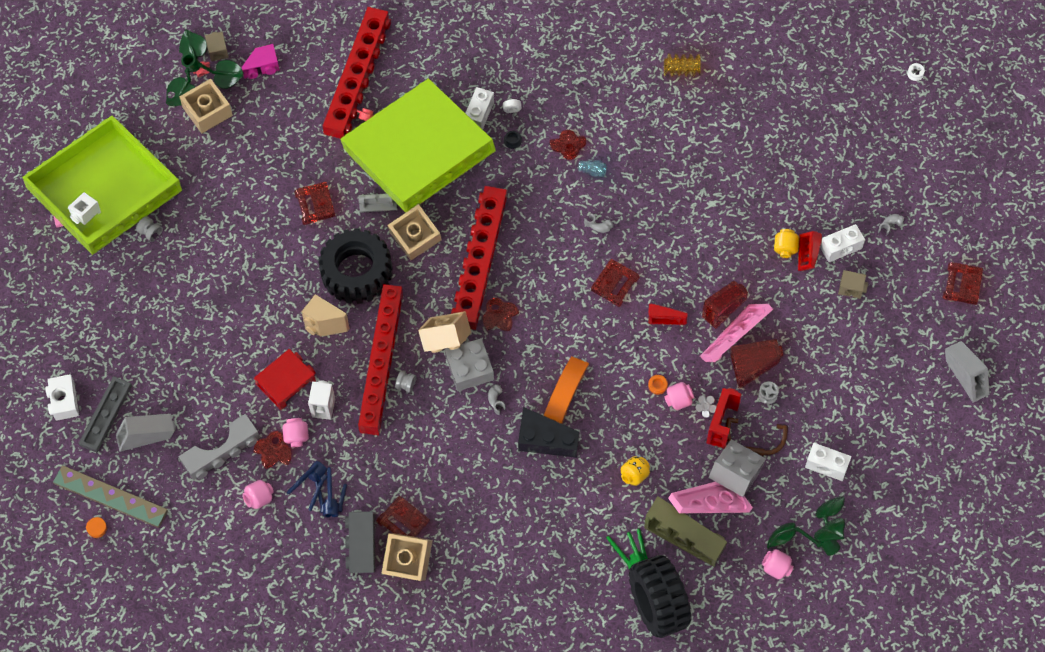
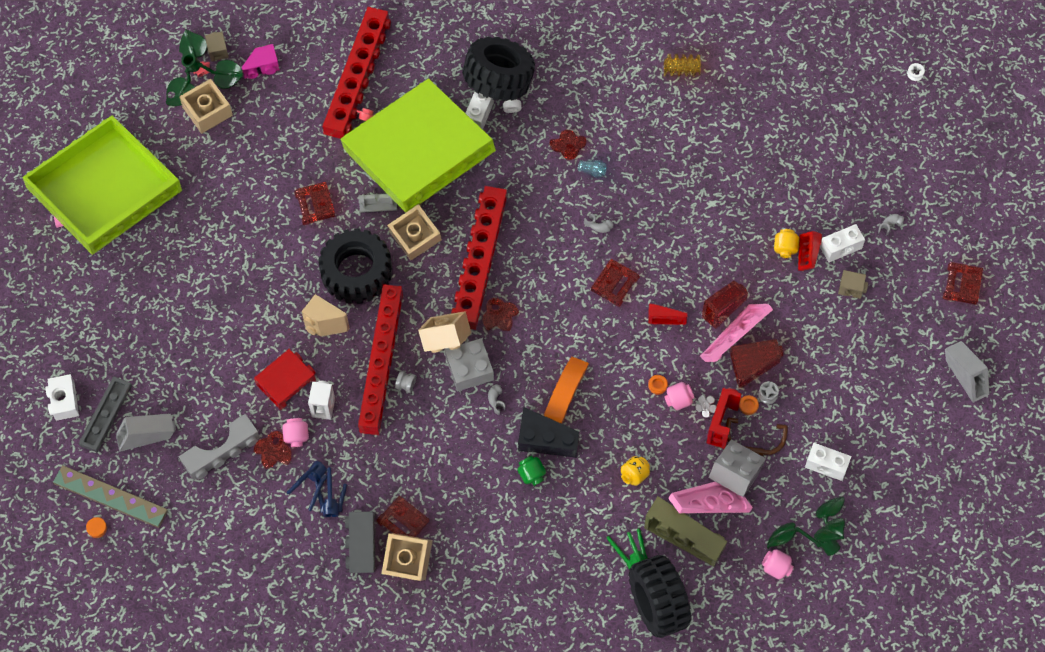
(84, 209): white brick -> none
(148, 228): light grey wheel -> none
(258, 494): bright pink head -> none
(498, 68): none -> black tyre
(512, 139): black plate -> none
(531, 470): none -> green head
(748, 405): none -> orange tile

